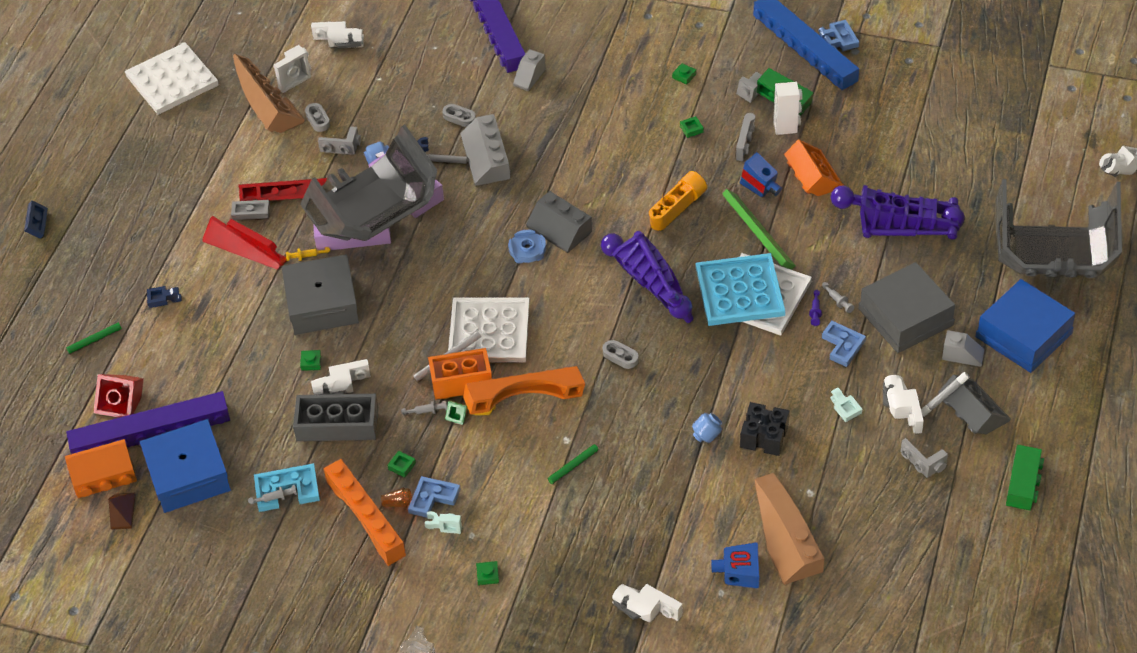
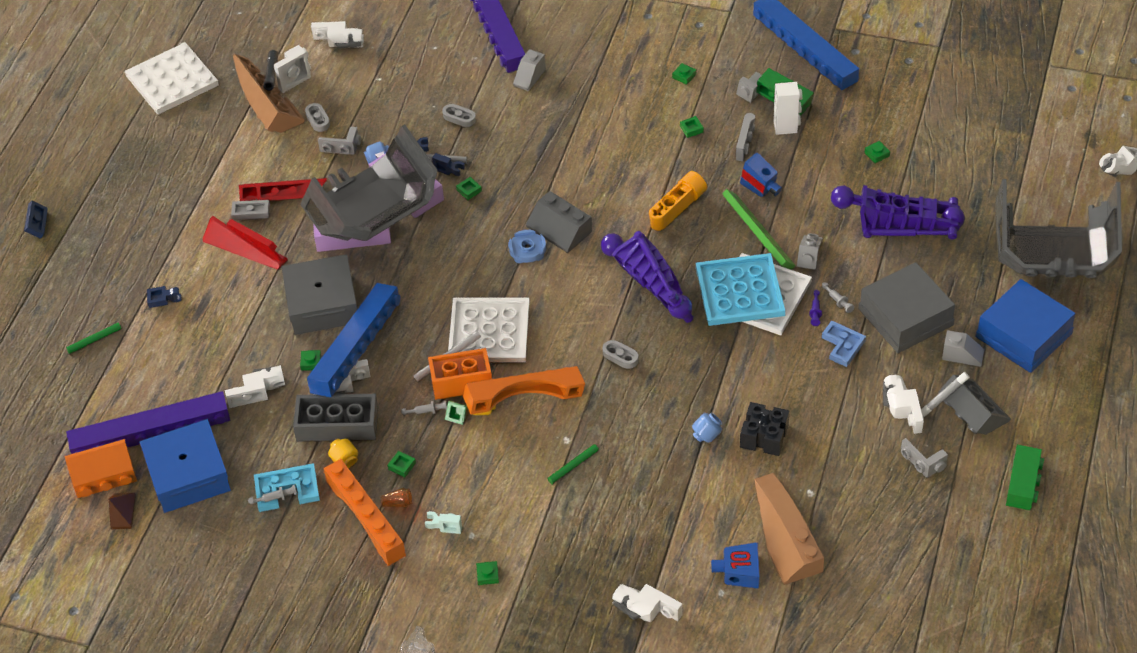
(117, 395): red slope -> none
(255, 386): none -> white plate
(270, 72): none -> black piece
(305, 253): yellow piece -> none
(343, 450): none -> yellow head
(353, 340): none -> blue brick
(432, 491): medium blue plate -> none
(446, 166): none -> dark blue plate
(469, 188): none -> green plate
(485, 151): light grey slope -> none
(809, 251): none -> light grey bracket
(812, 168): orange slope -> none
(843, 35): medium blue plate -> none
(845, 406): light aqua plate -> none
(877, 152): none -> green plate

